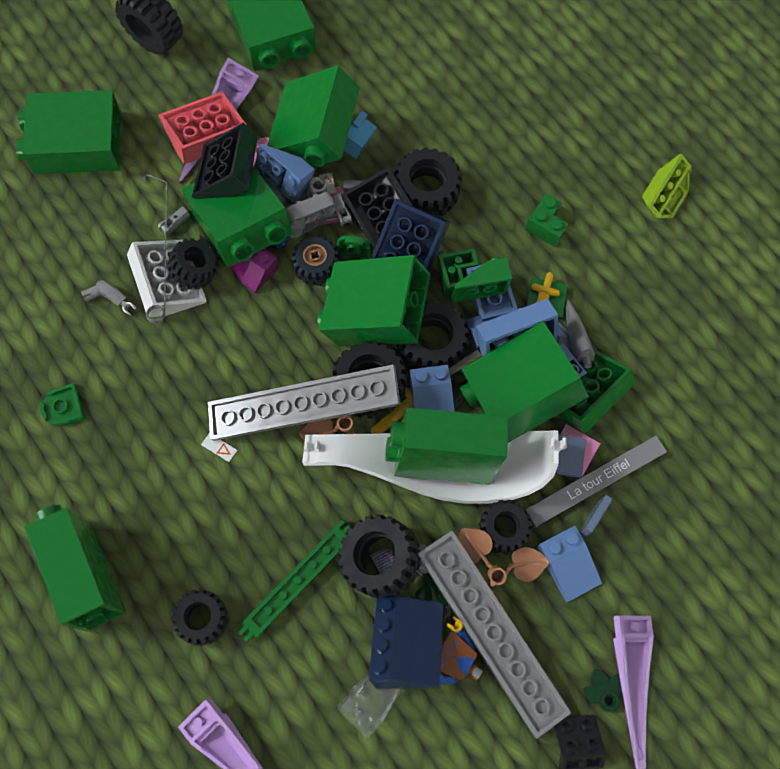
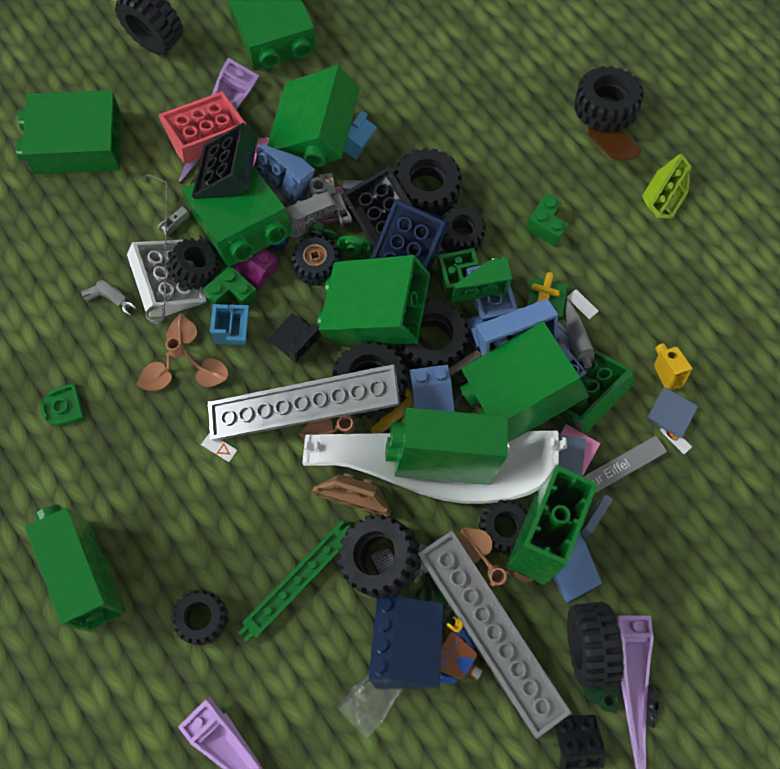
(181, 331): none -> nougat plant
(229, 324): none -> dark azure plate
(230, 286): none -> green brick
(294, 337): none -> black bracket
(320, 229): none -> dark green plate
(354, 493): none -> medium nougat wedge
(468, 219): none -> black tyre
(552, 525): none -> green brick
(582, 304): none -> white sticker
(595, 645): none -> black tyre
(613, 84): none -> black tyre
(615, 144): none -> reddish brown shield
(652, 706): none -> black piece
(671, 367): none -> yellow torso
(672, 412): none -> sand blue tile
(680, 443): none -> white sticker

